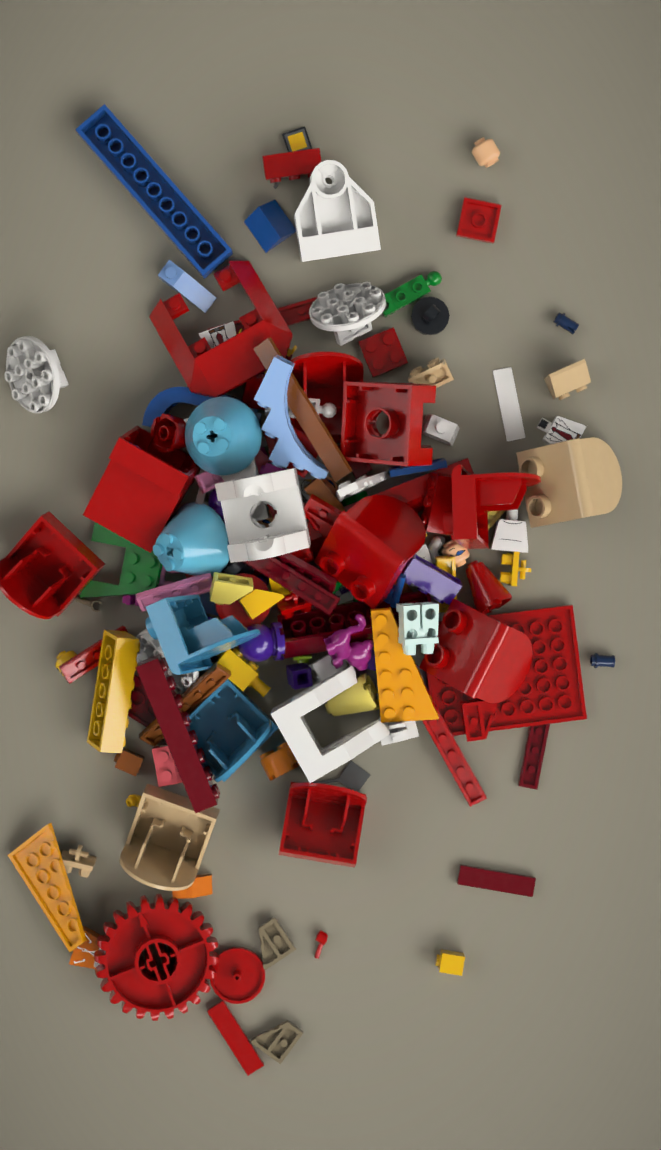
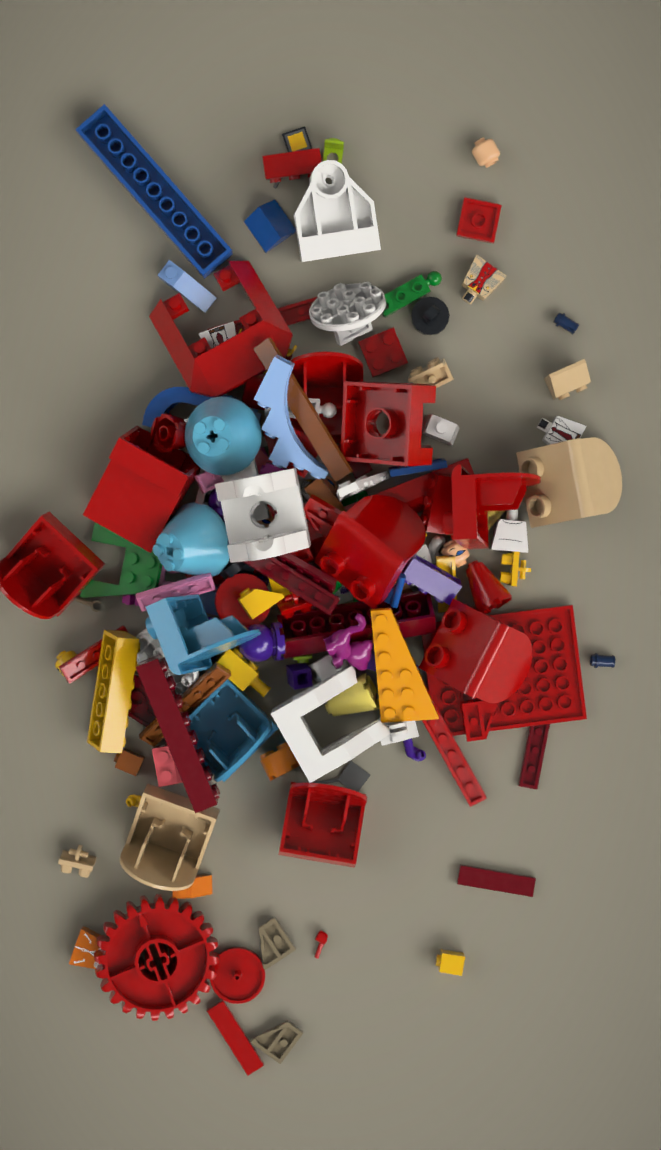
(34, 374): white bracket -> none
(45, 875): light orange wing -> none
(229, 588): light yellow slope -> none
(333, 146): none -> lime bracket
(413, 752): none -> dark purple arm
(418, 626): light aqua hips -> none
(481, 280): none -> torso
(509, 404): white sticker -> none

